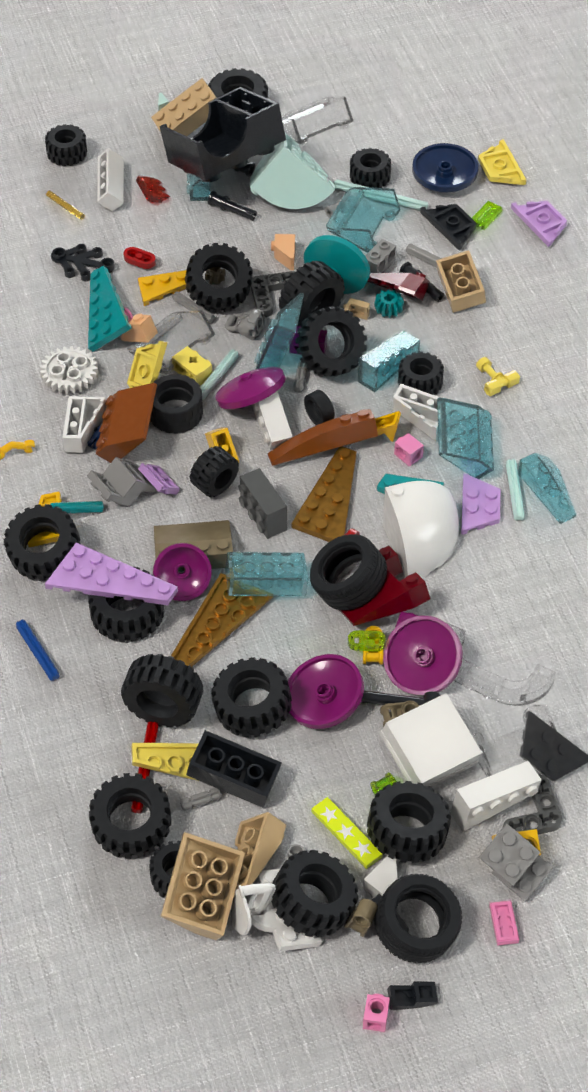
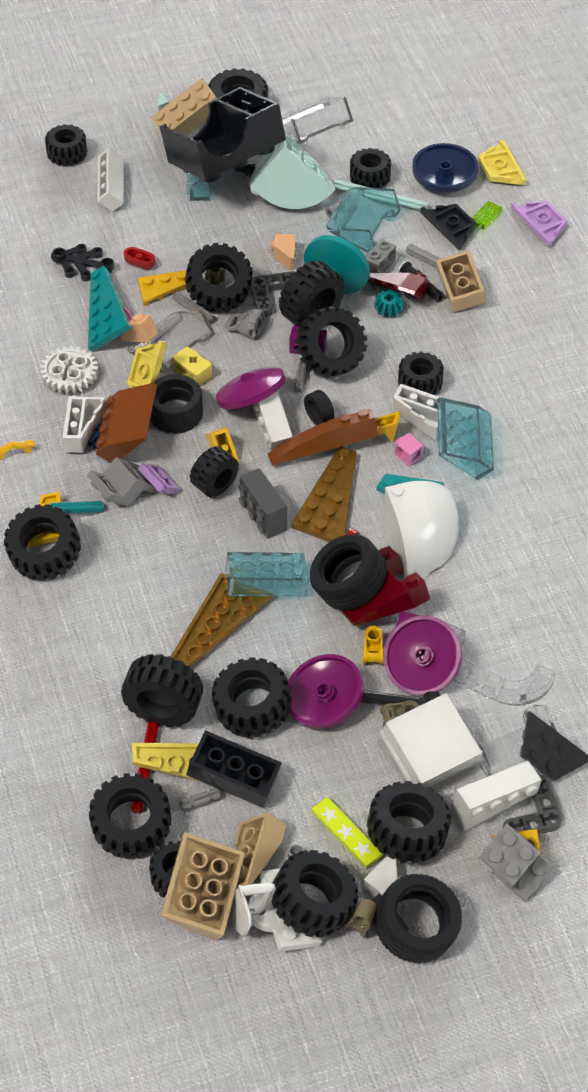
(37, 649): blue axle -> none
(66, 205): clear yellow bar -> none
(106, 577): lavender wing -> none
(124, 624): black tyre -> none
(152, 189): clear red plate -> none
(196, 574): magenta dish -> none
(211, 537): dark tan slope -> none
(218, 373): light aqua axle -> none
(225, 203): black pin -> none
(280, 335): clear light blue slope -> none
(358, 308): tan bracket -> none
(366, 640): clear neon green beam -> none
(372, 1020): bright pink brick -> none
(378, 785): clear neon green bush -> none
(383, 361): clear light blue wedge -> none
(412, 996): black slope -> none
(479, 504): lavender wing -> none
(498, 379): light yellow bar -> none
(504, 923): bright pink plate -> none
(515, 491): light aqua axle -> none
(548, 485): clear light blue wedge -> none

